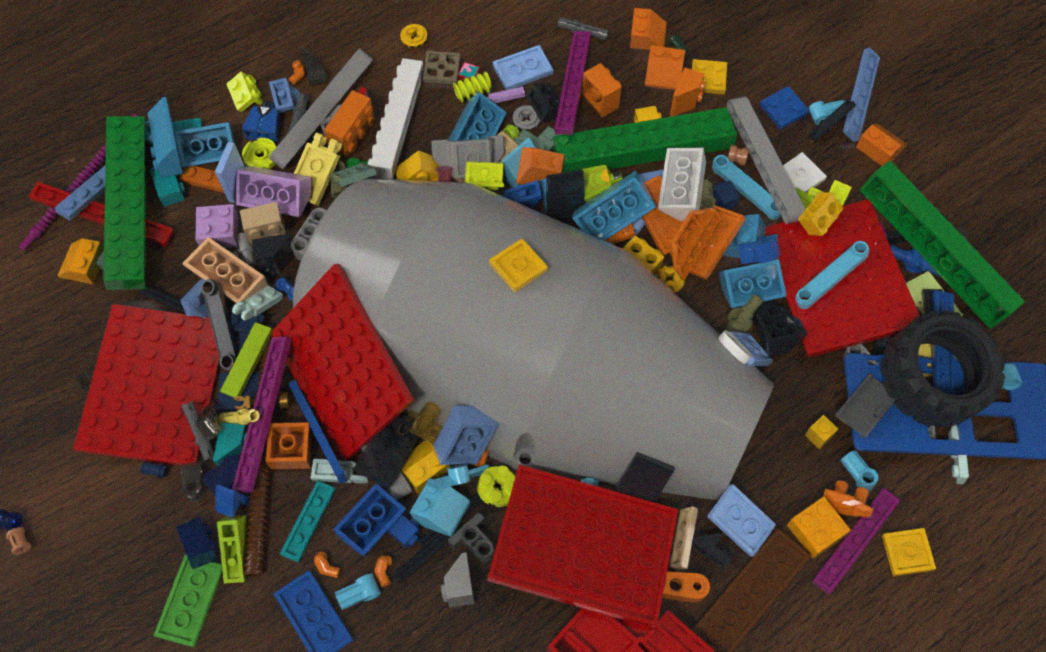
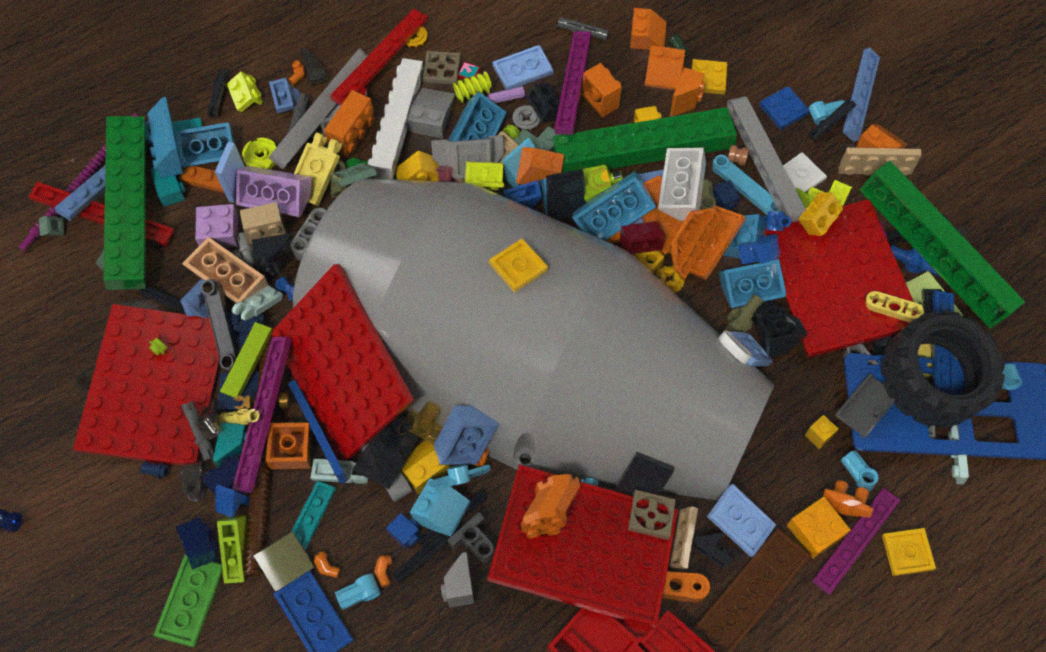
(18, 541): nougat bush -> none
(51, 226): none -> sand green slope
(81, 261): light orange slope -> none
(157, 346): none -> lime plate
(219, 87): none -> black pin
(262, 123): blue torso -> none
(284, 561): none -> olive slope
(369, 520): blue slope -> none
(380, 56): none -> red plate
(430, 112): none -> light grey slope
(488, 479): neon yellow plate -> none
(550, 506): none -> orange brick
(641, 237): none -> dark red brick
(653, 499): none -> dark tan piece
(776, 221): none -> blue pin
(832, 275): medium azure piece -> none
(869, 160): none -> tan plate
(878, 307): none -> light yellow beam

